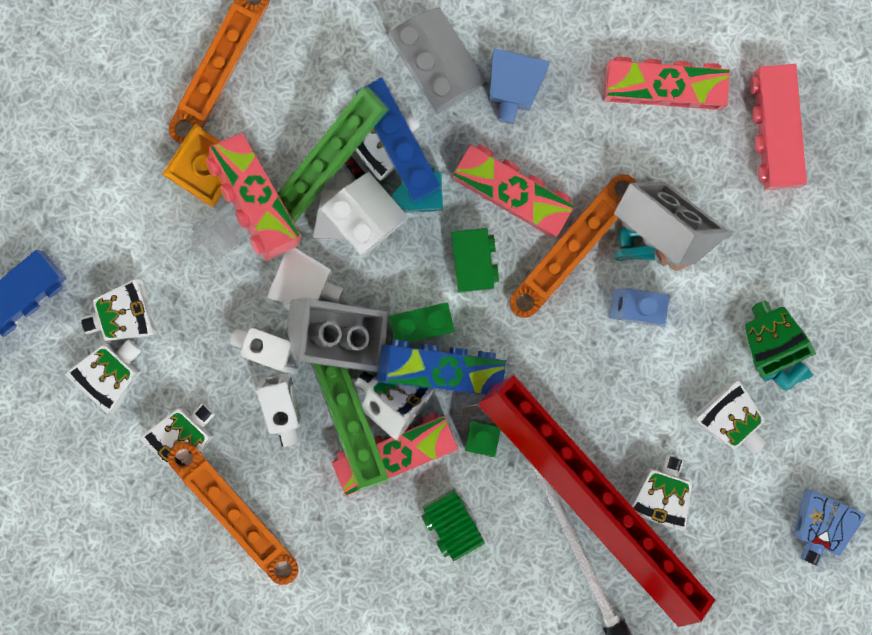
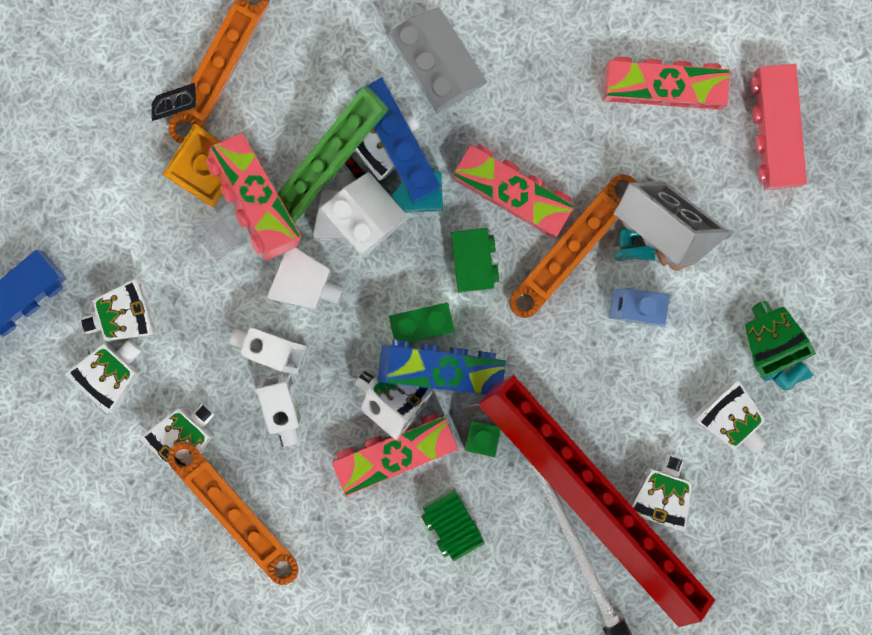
(174, 102): none -> black sticker
(336, 334): light grey slope -> none
(351, 426): bright green plate -> none
(515, 82): medium blue torso -> none
(825, 526): medium blue torso -> none

